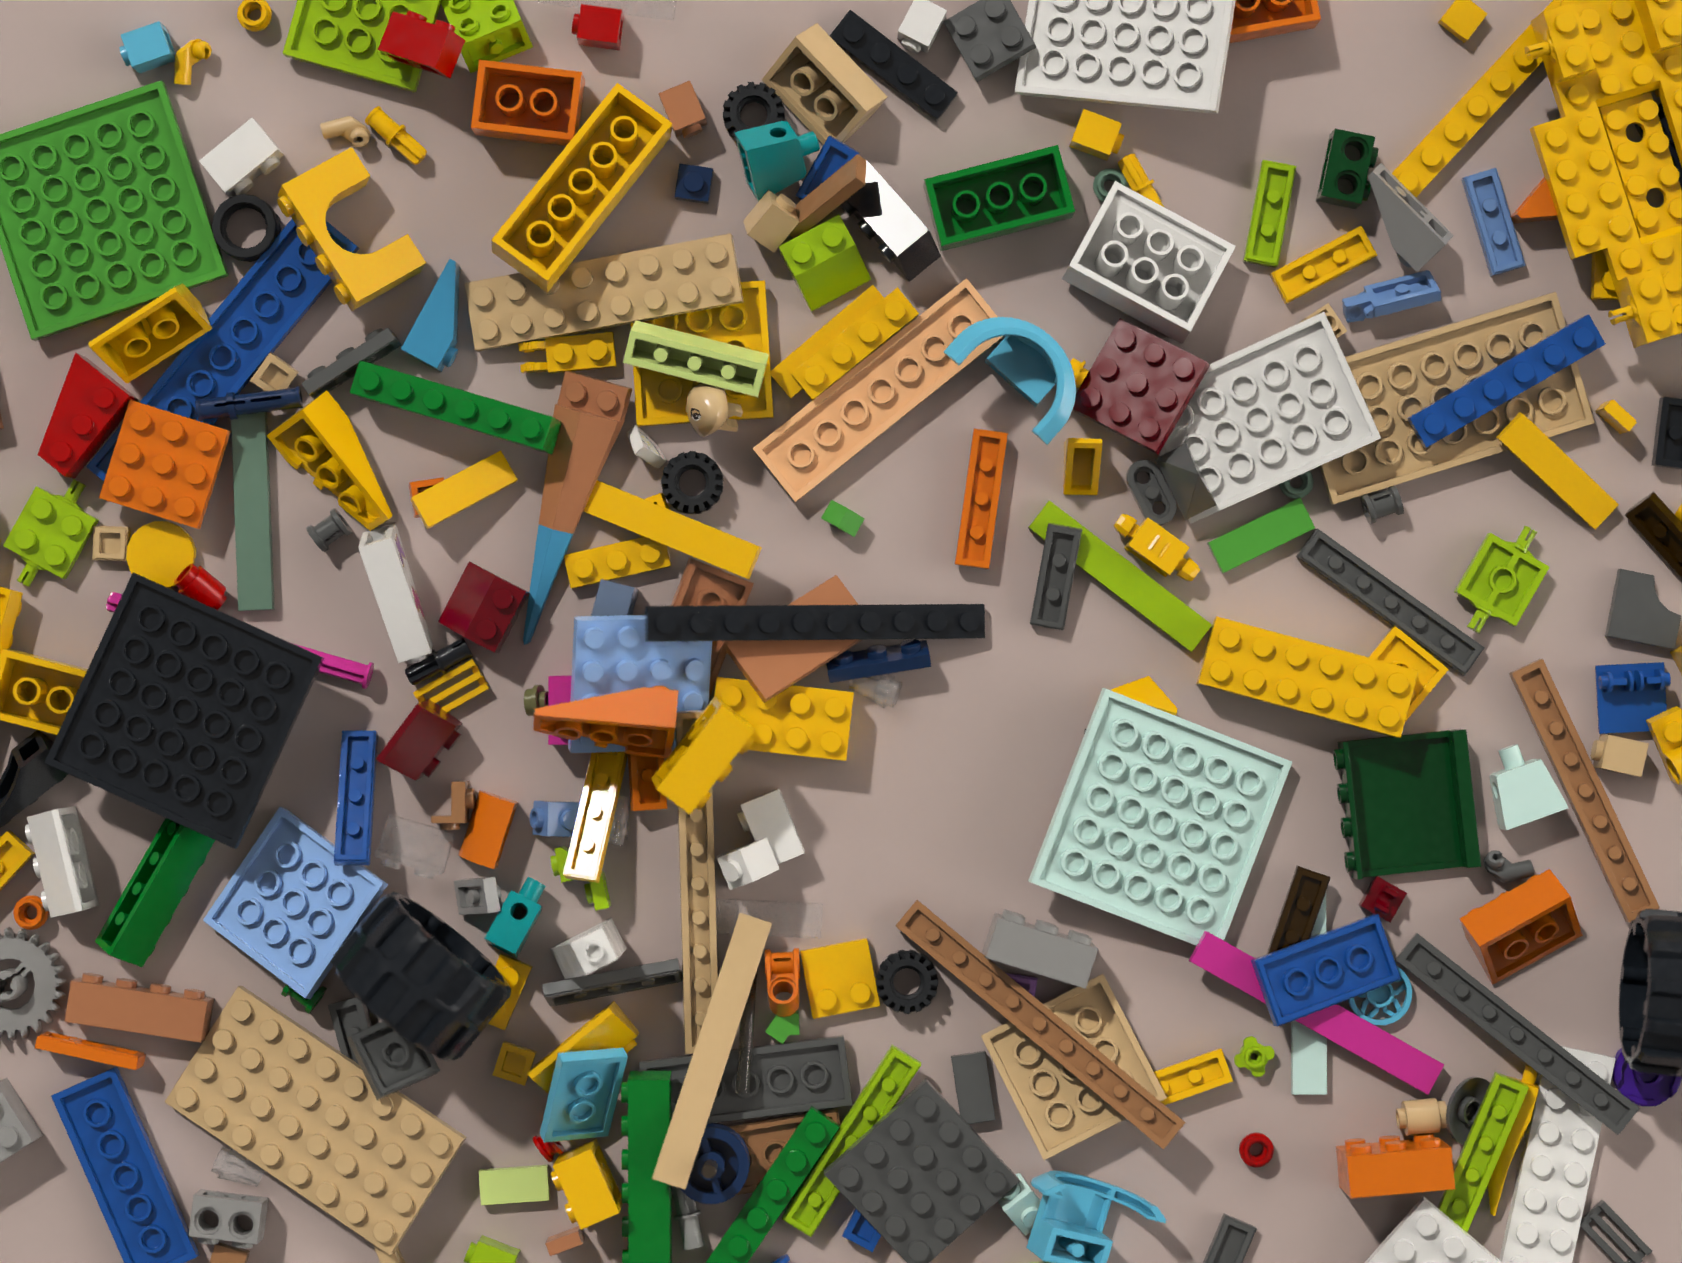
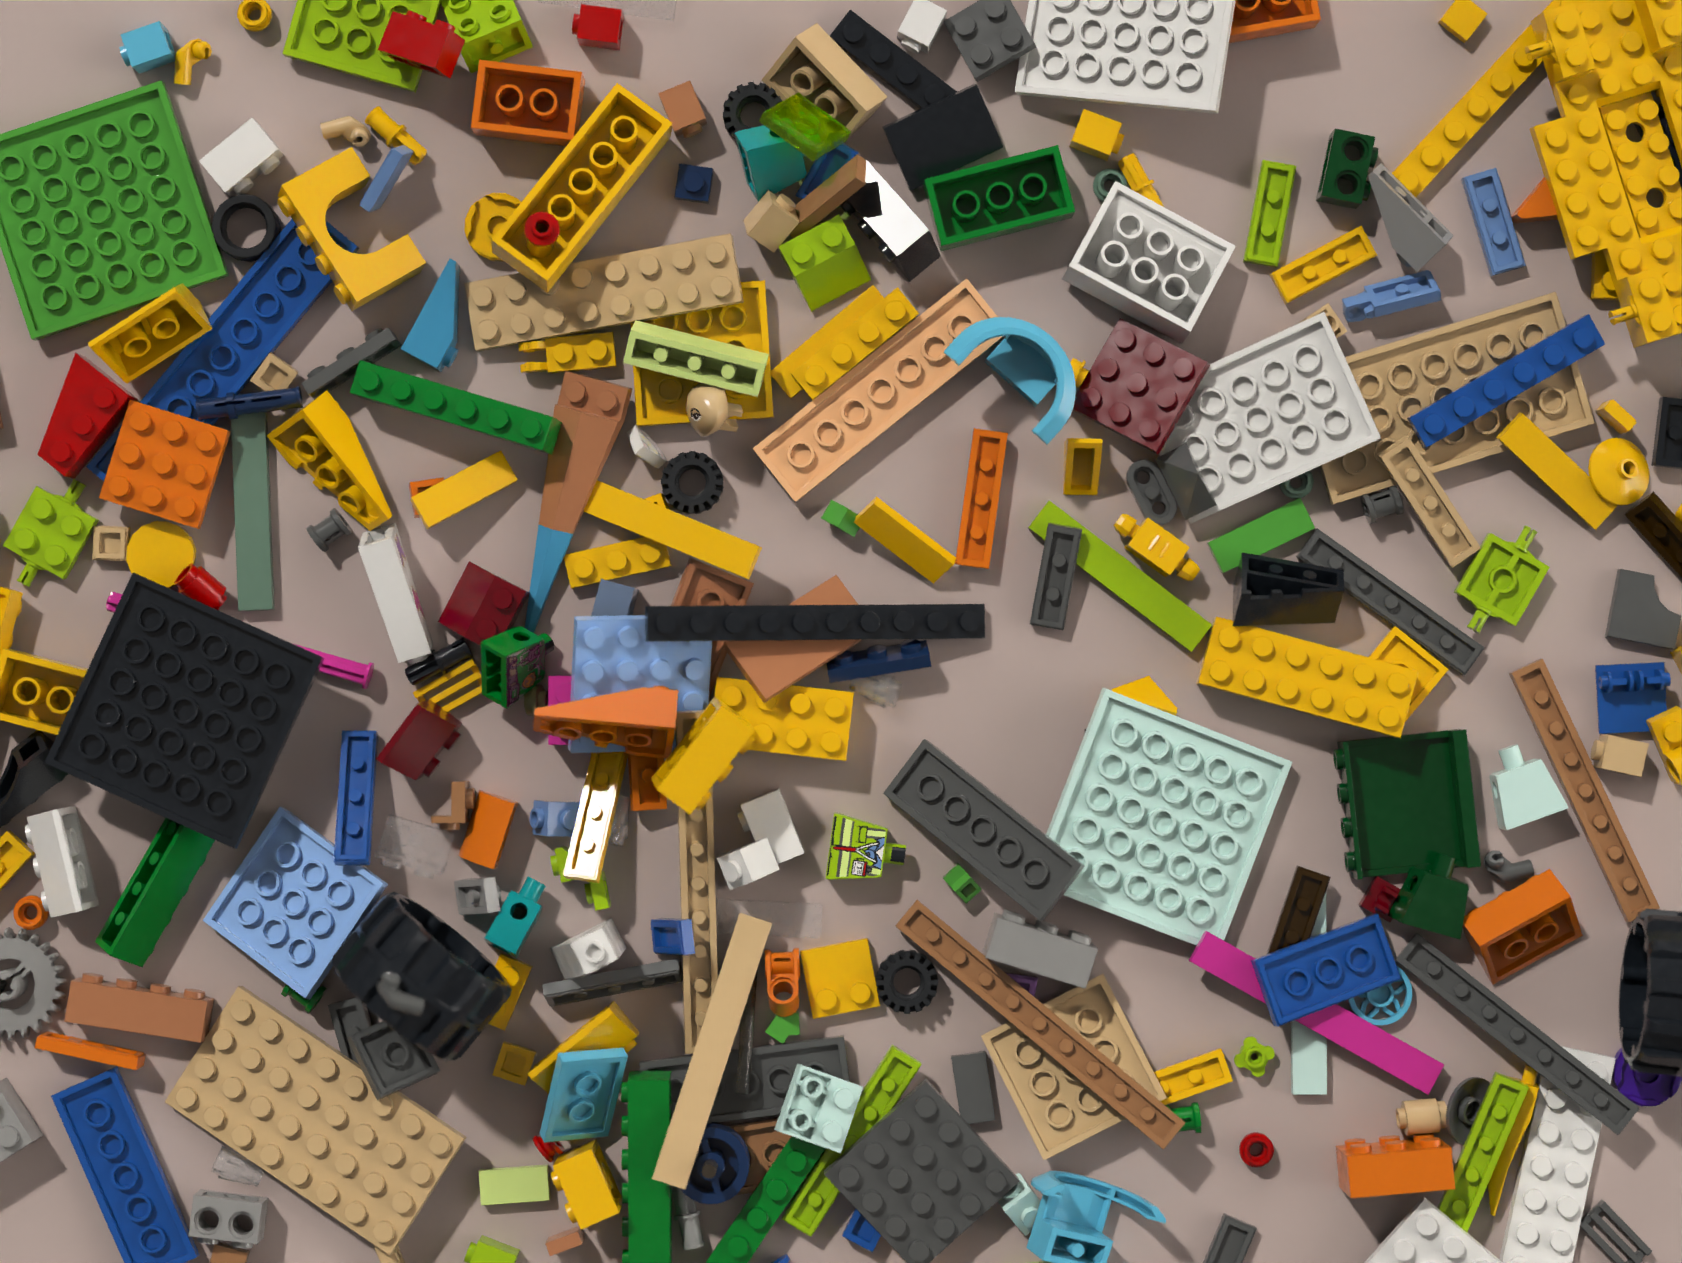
(386, 178): none -> medium blue tile
(396, 998): none -> dark grey arm
(486, 219): none -> yellow tile
(513, 664): none -> green torso
(542, 239): none -> red plate
(672, 936): none -> blue tile
(805, 126): none -> clear neon green tile
(818, 1108): none -> light aqua plate
(860, 849): none -> torso
(904, 540): none -> yellow tile
(943, 136): none -> black tile
(962, 883): none -> bright green piece
(984, 830): none -> dark grey plate
(1191, 1112): none -> green bush
(1285, 592): none -> black wedge
(1429, 501): none -> tan plate
(1433, 899): none -> dark green torso
(1608, 472): none -> yellow dish

